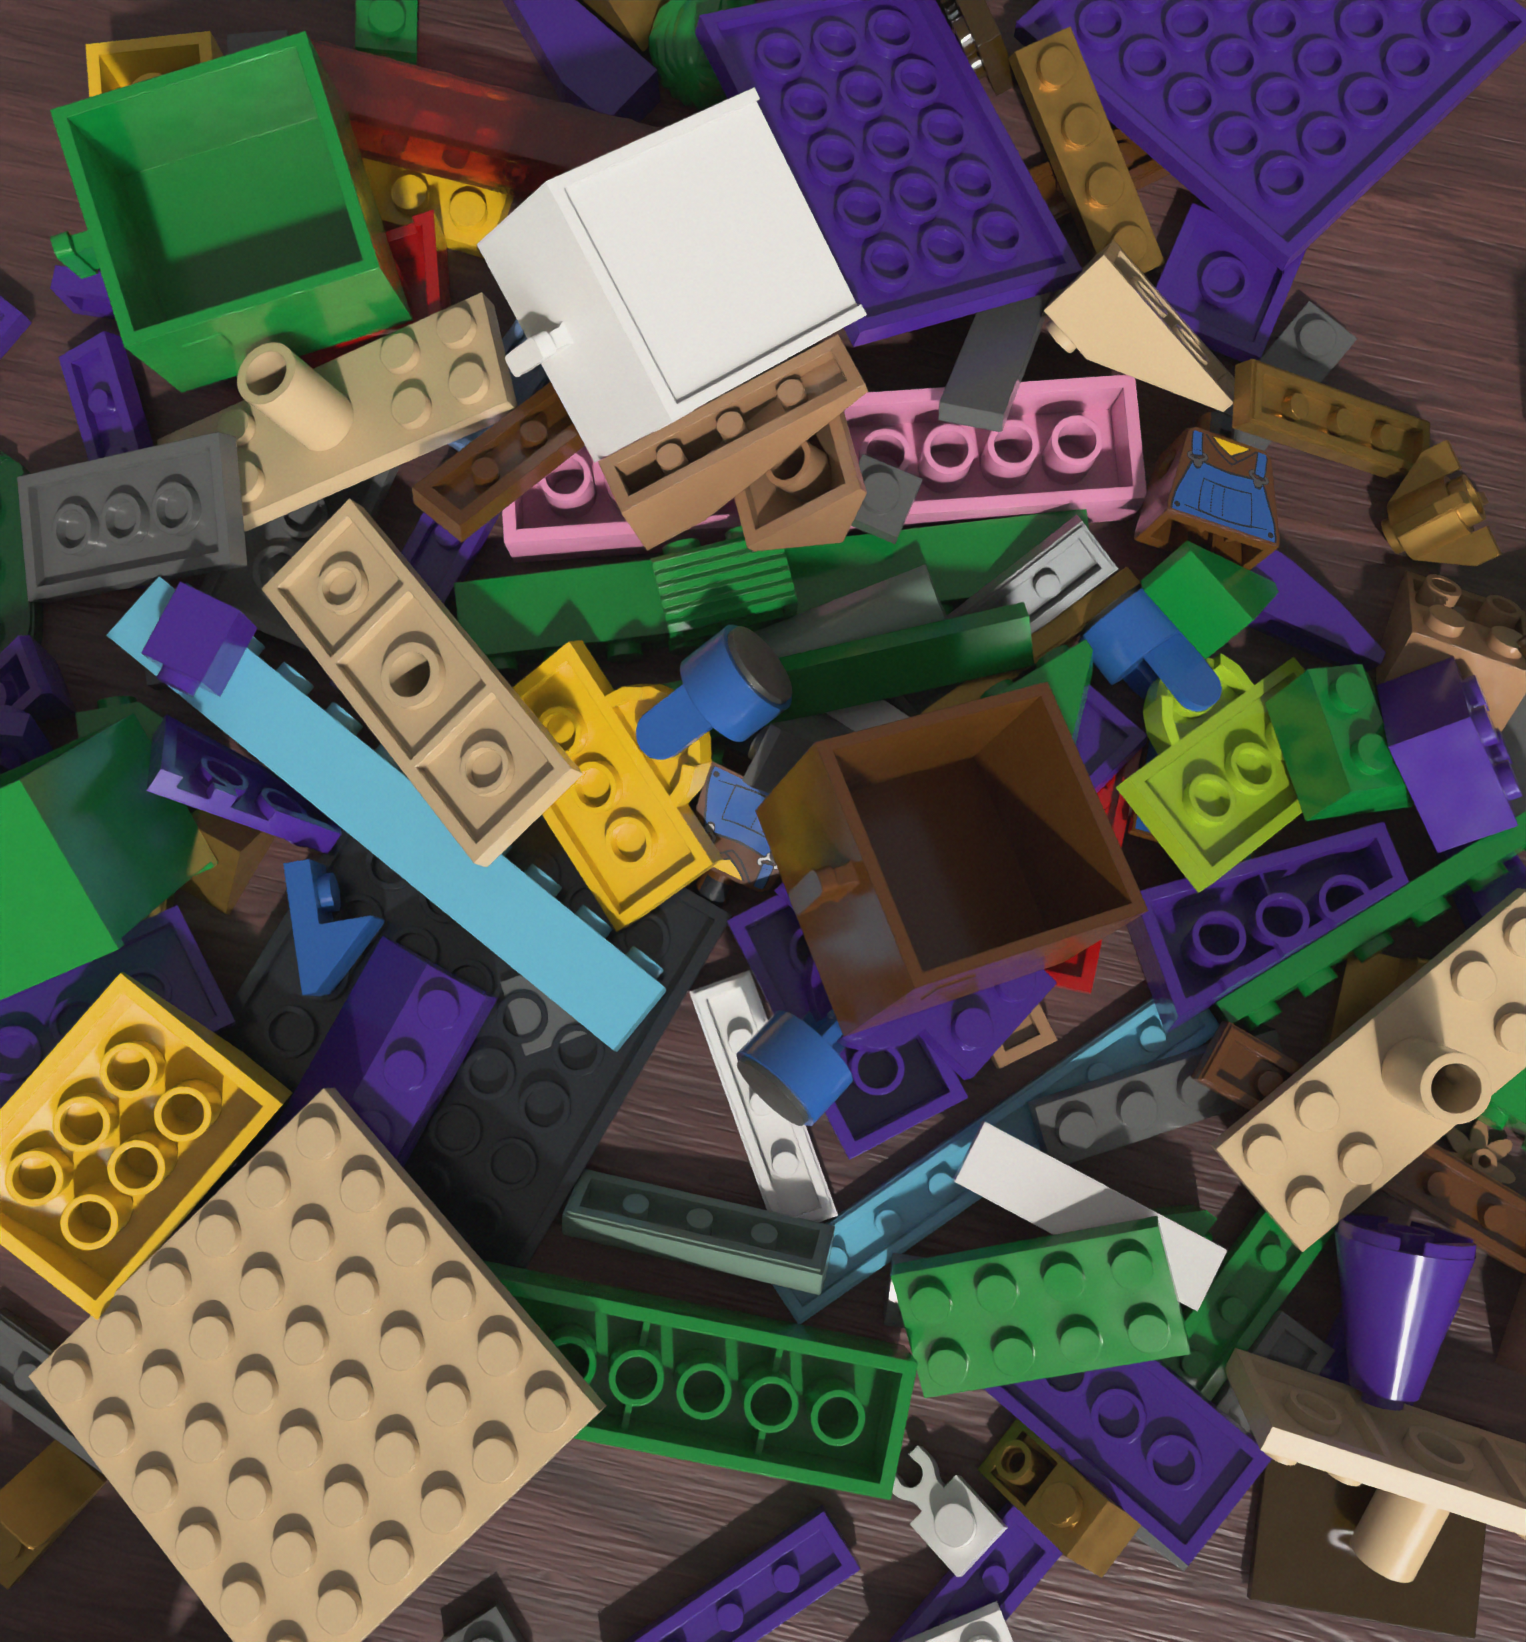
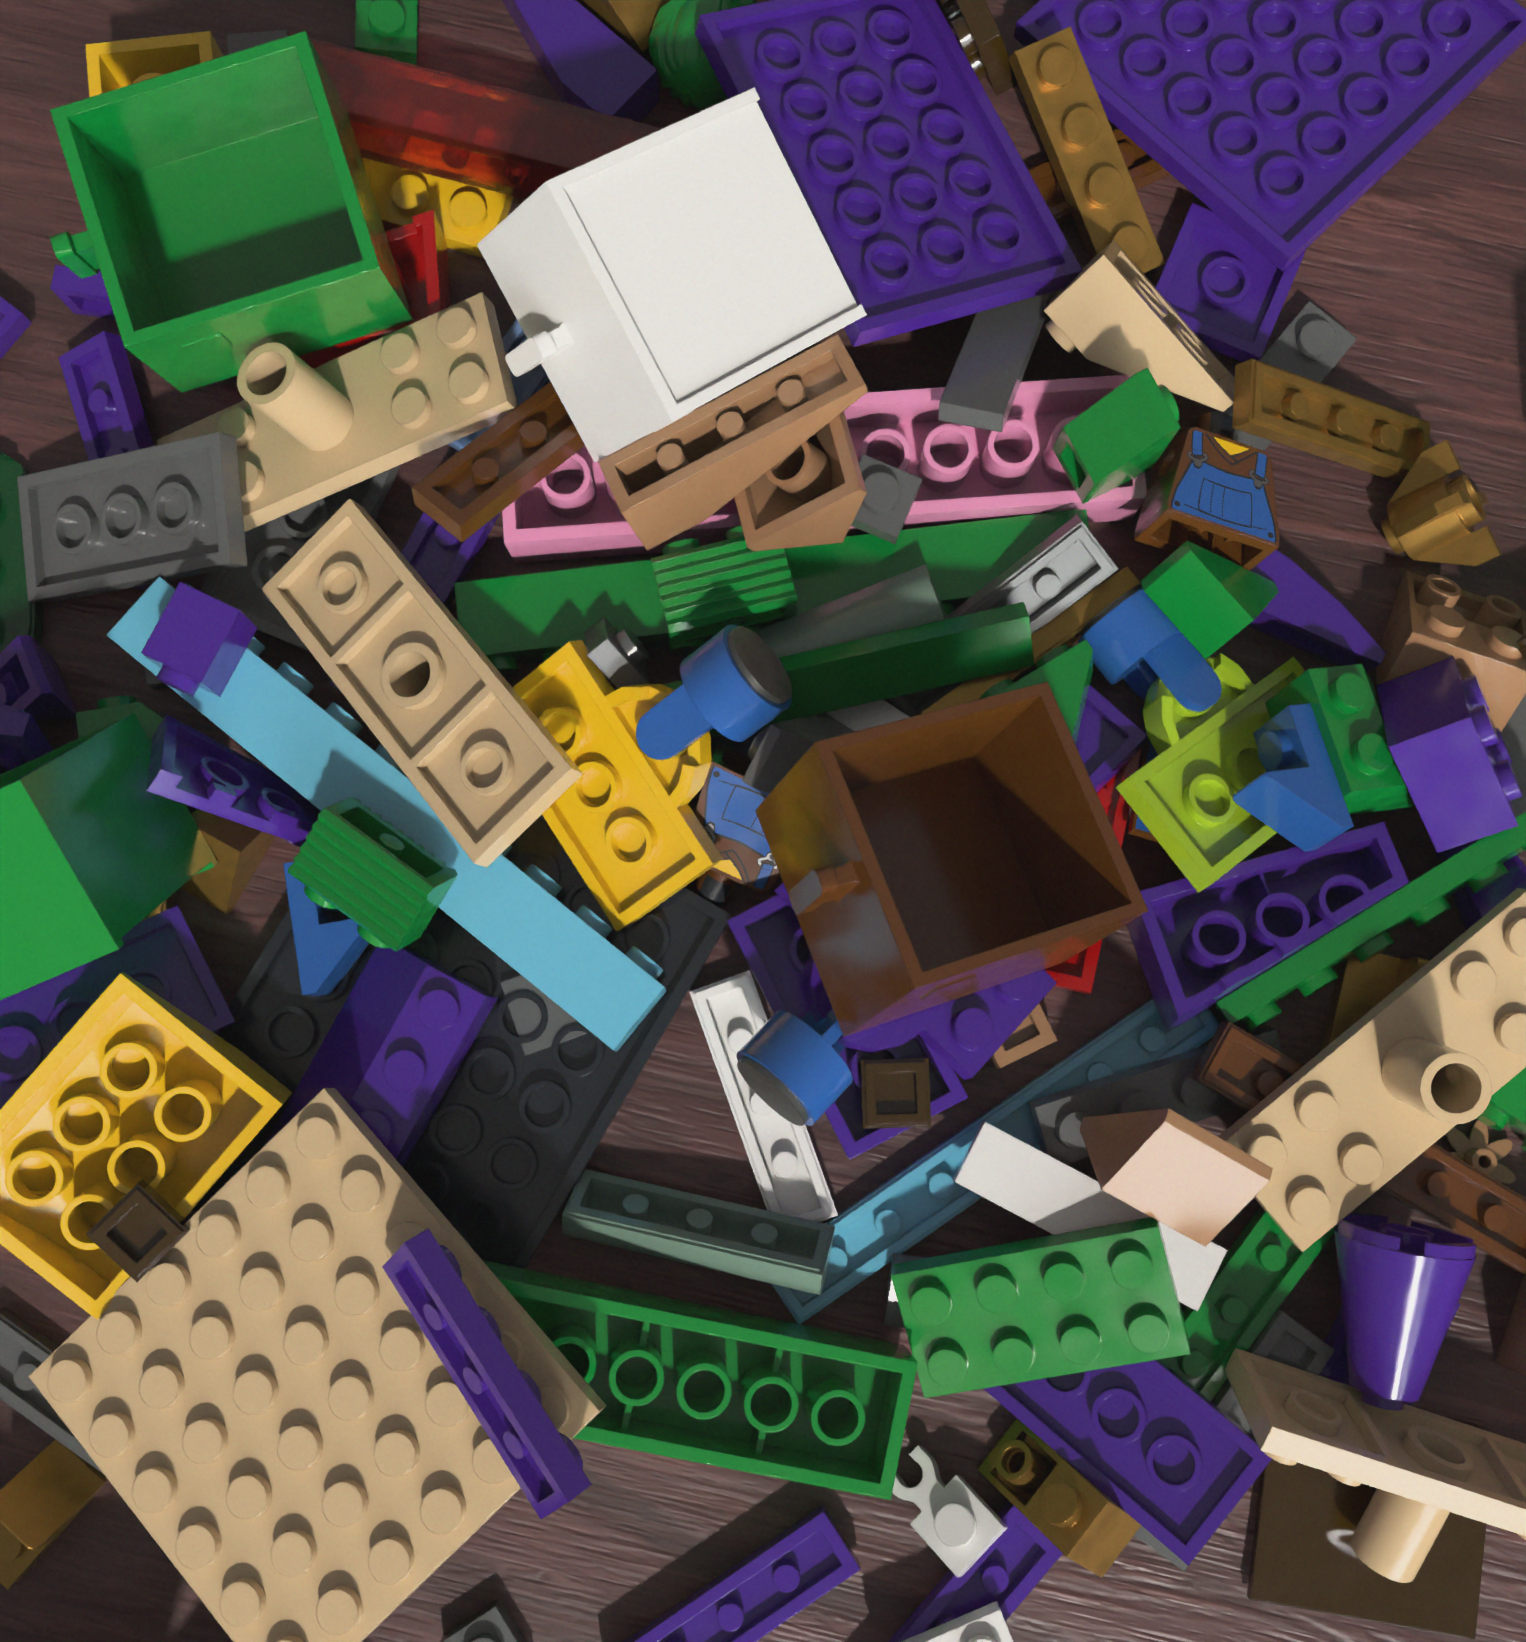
(139, 1230): none -> dark brown tile
(371, 874): none -> green brick
(495, 1389): none -> dark purple plate
(617, 653): none -> dark grey plate
(895, 1093): none -> dark brown tile
(1118, 436): none -> green slope
(1172, 1170): none -> slope
(1300, 787): none -> blue slope

